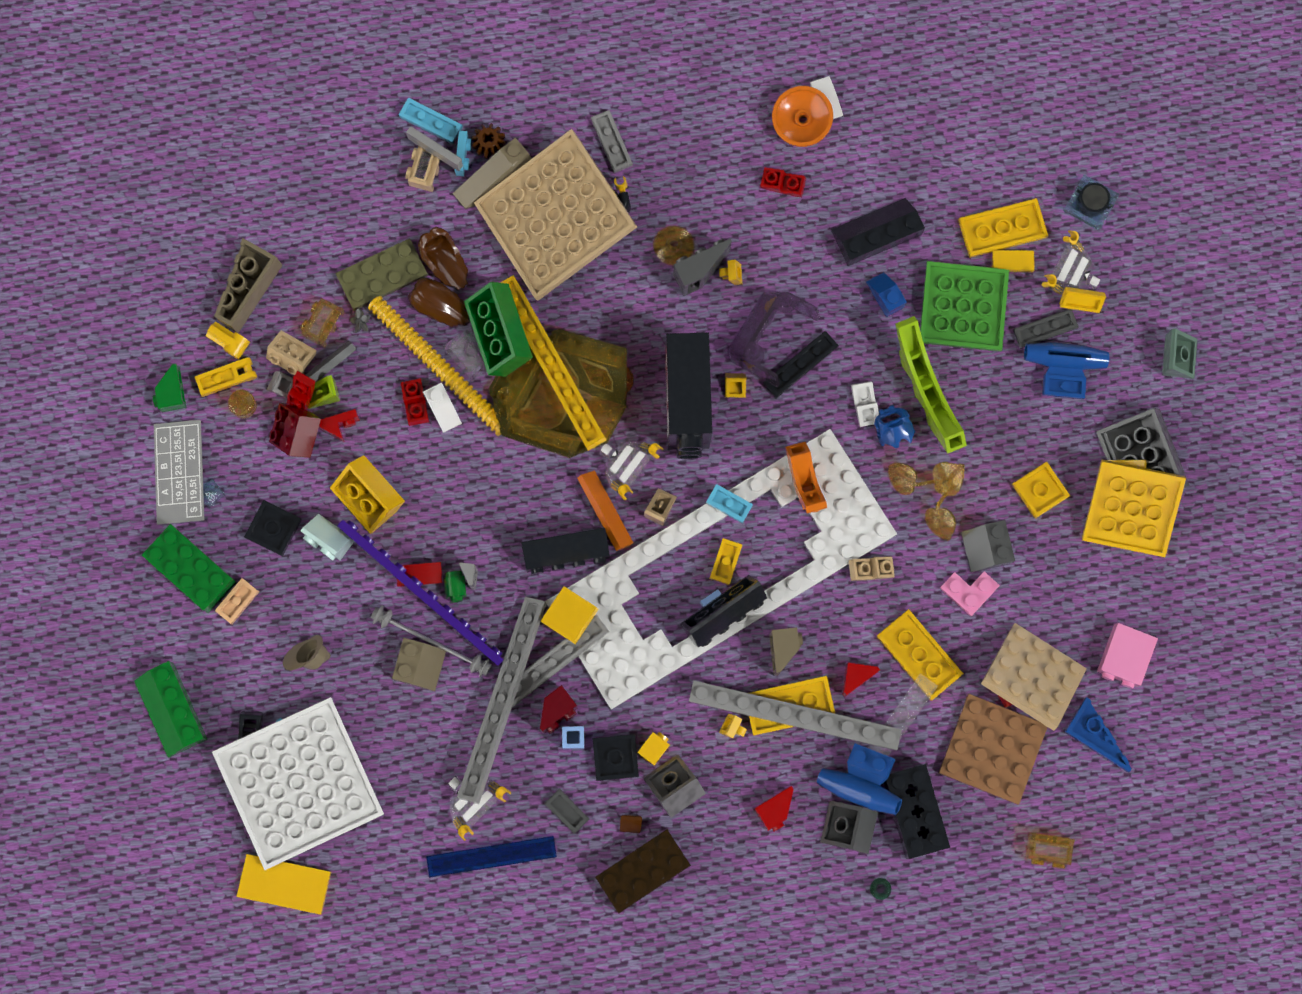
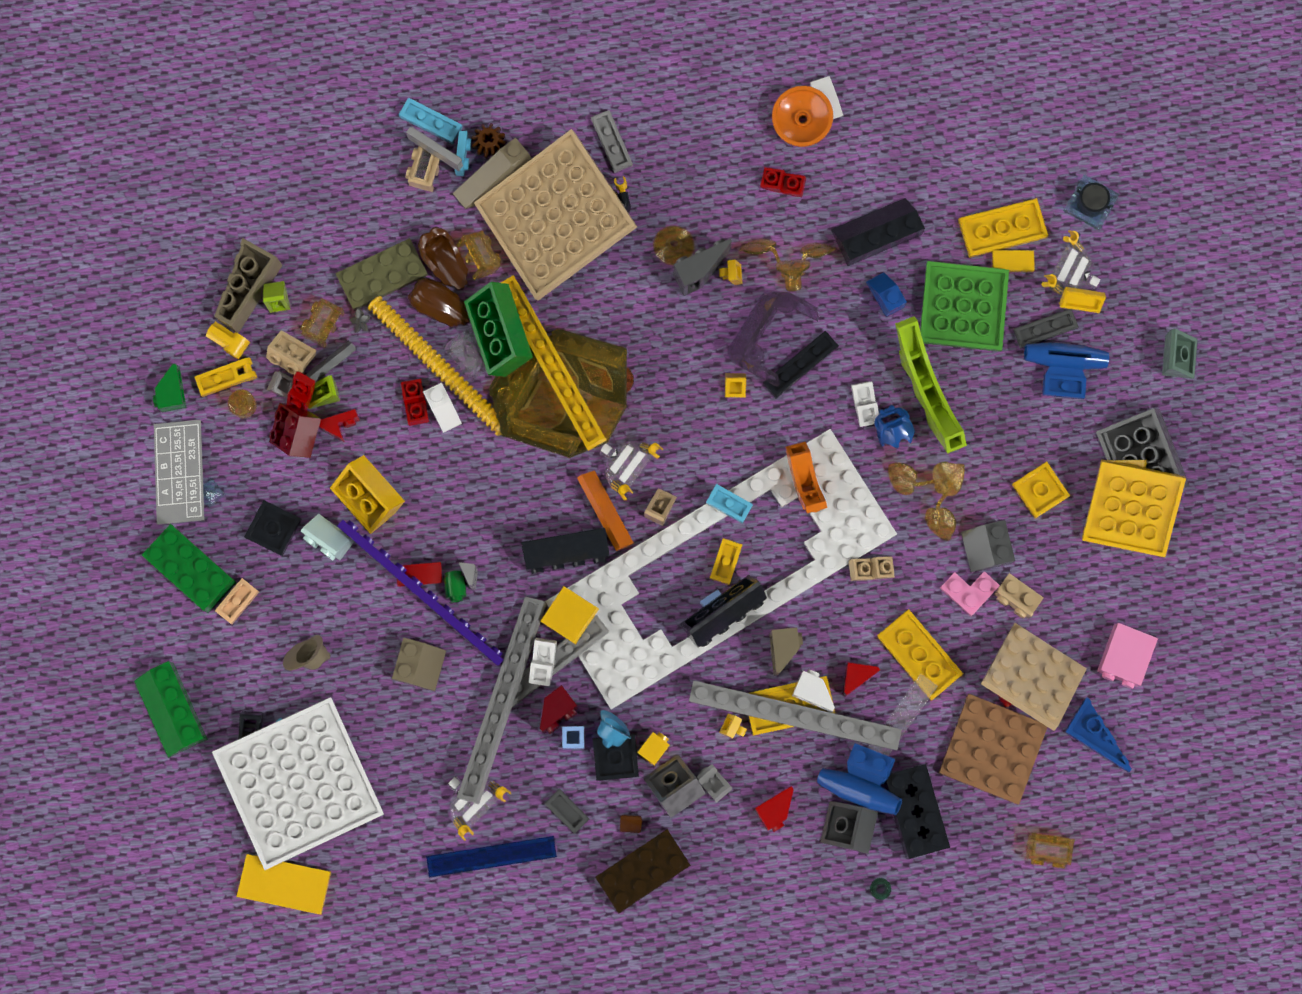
(276, 297): none -> lime slope
(385, 618): light grey axle -> none
(480, 253): none -> clear yellow window
(543, 661): none -> white slope
(612, 730): none -> dark azure piece
(688, 393): black brick -> none
(713, 783): none -> light grey bracket
(792, 269): none -> clear yellow plant
(813, 691): none -> white slope
(1018, 596): none -> tan bracket

